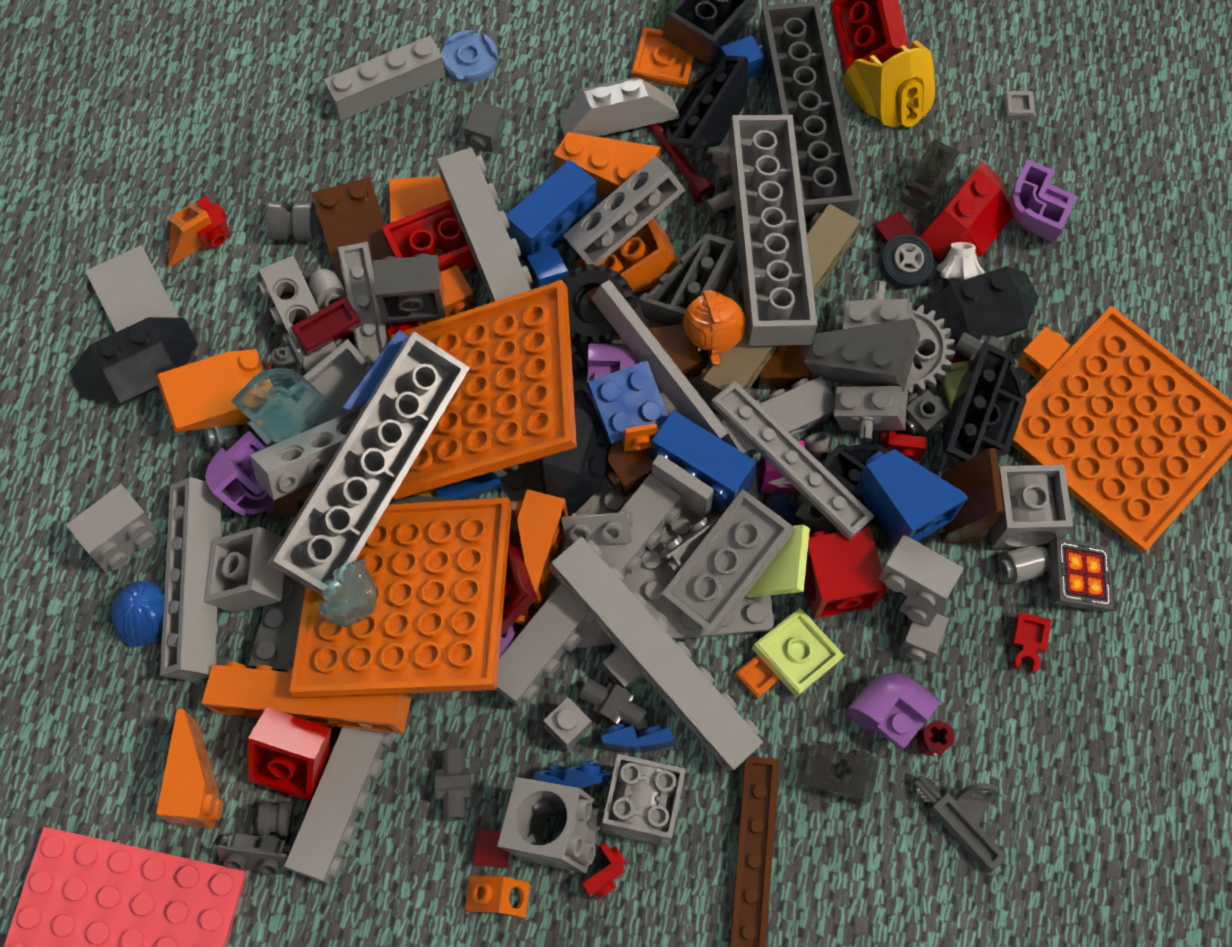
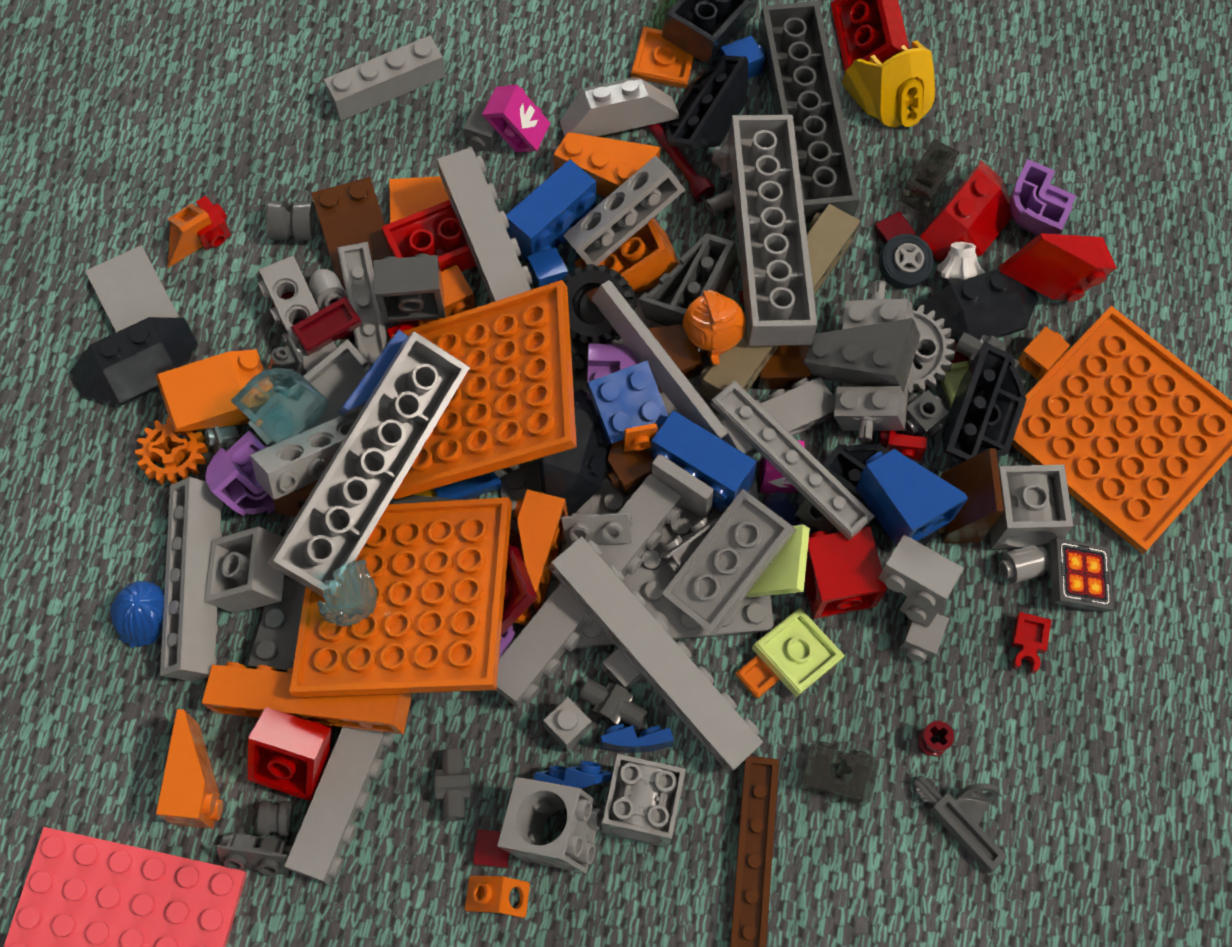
(113, 529): light grey brick -> none
(176, 454): none -> orange gear
(469, 65): medium blue tile -> none
(516, 118): none -> dark pink brick
(603, 881): red bracket -> none
(818, 443): light grey hinge -> none
(893, 707): medium lavender brick -> none
(1019, 105): light grey tile -> none
(1061, 265): none -> red slope

